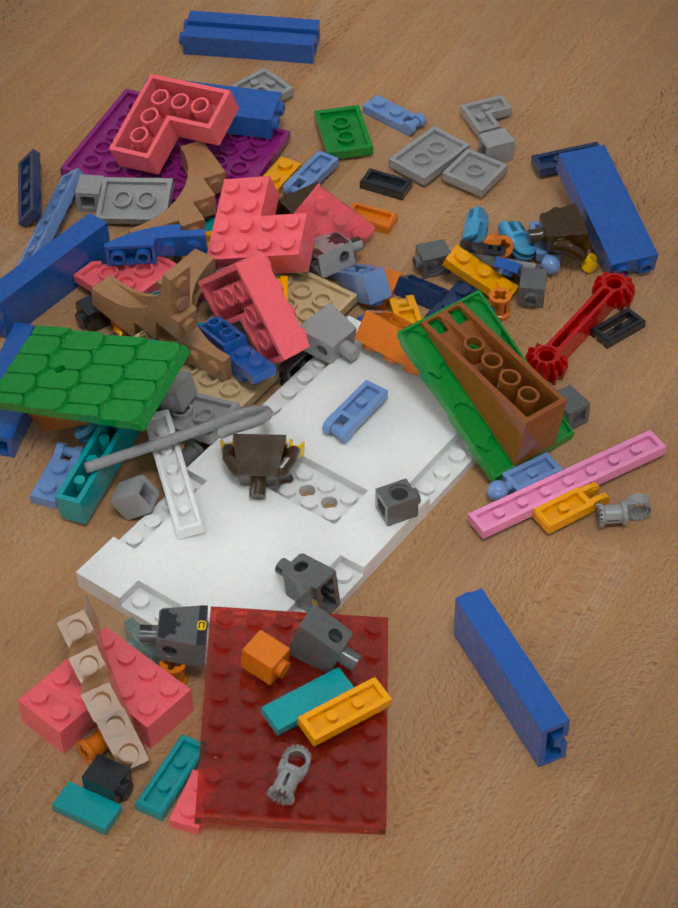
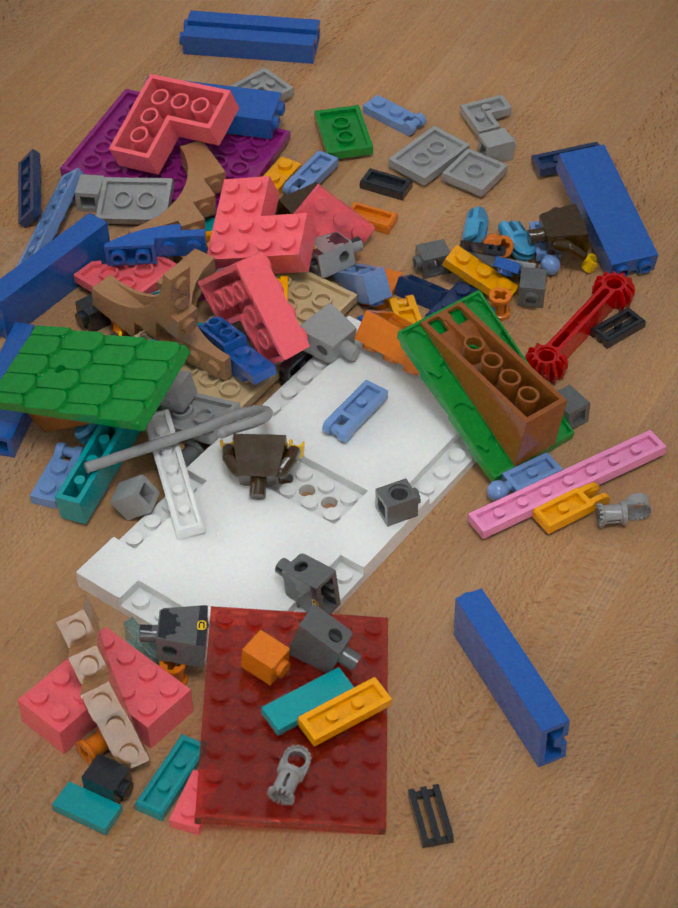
(426, 794): none -> black tile

